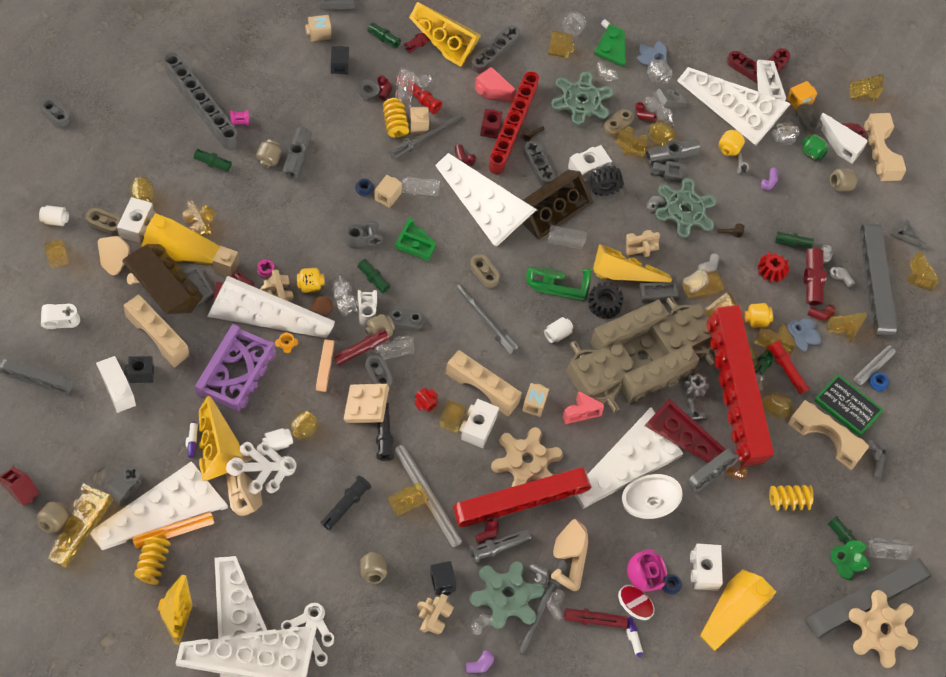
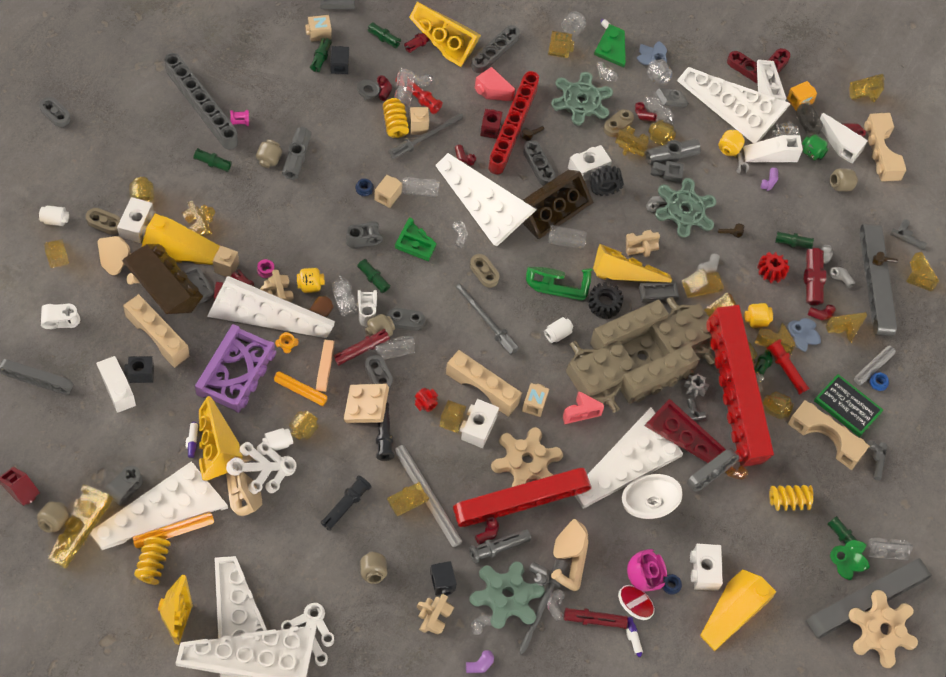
(300, 388): none -> light orange axle
(320, 54): none -> dark green pin
(462, 231): none -> clear arm
(778, 149): none -> white slope
(880, 258): none -> dark brown hand

